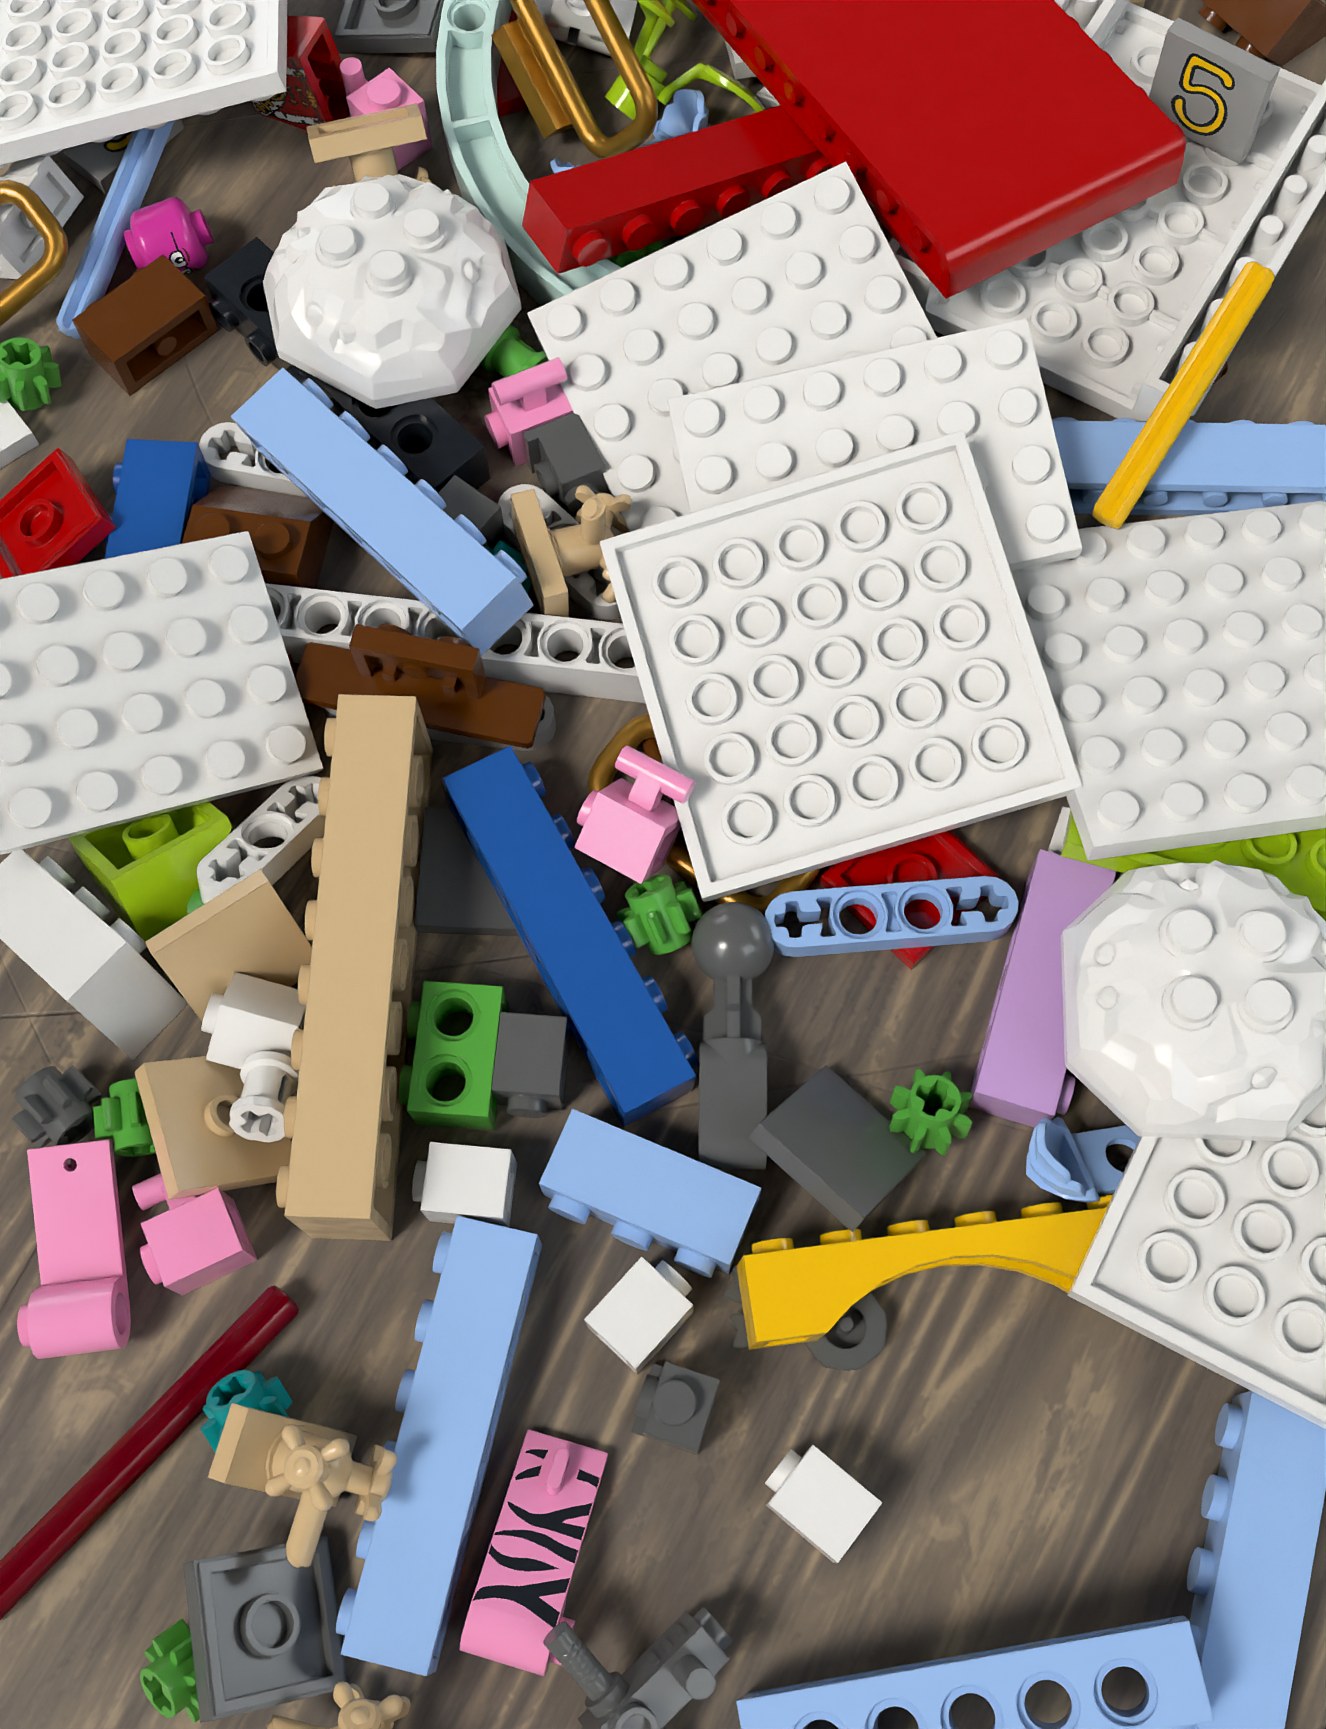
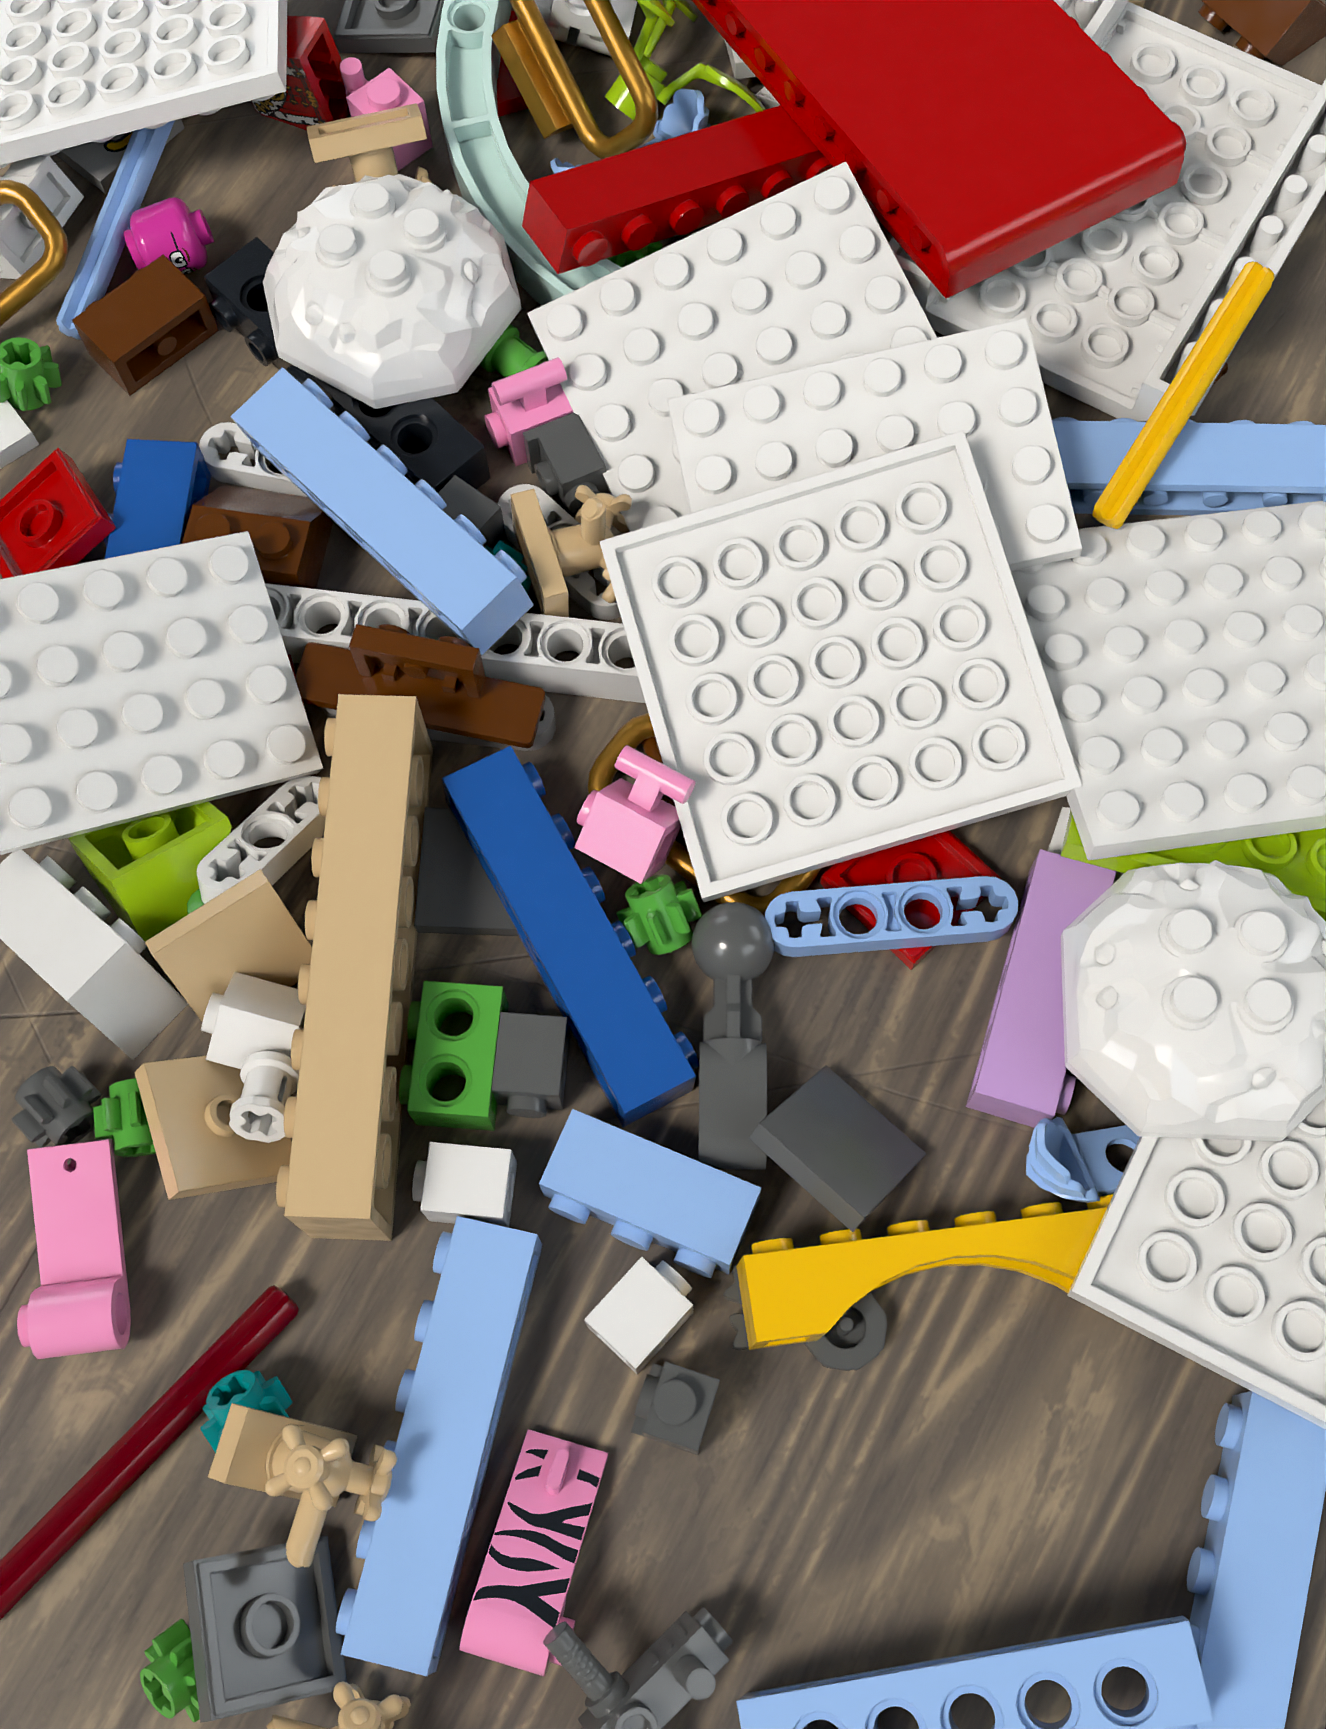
(194, 1239): bright pink brick -> none
(820, 1501): white brick -> none
(936, 1094): bright green gear -> none
(1212, 89): light grey tile -> none

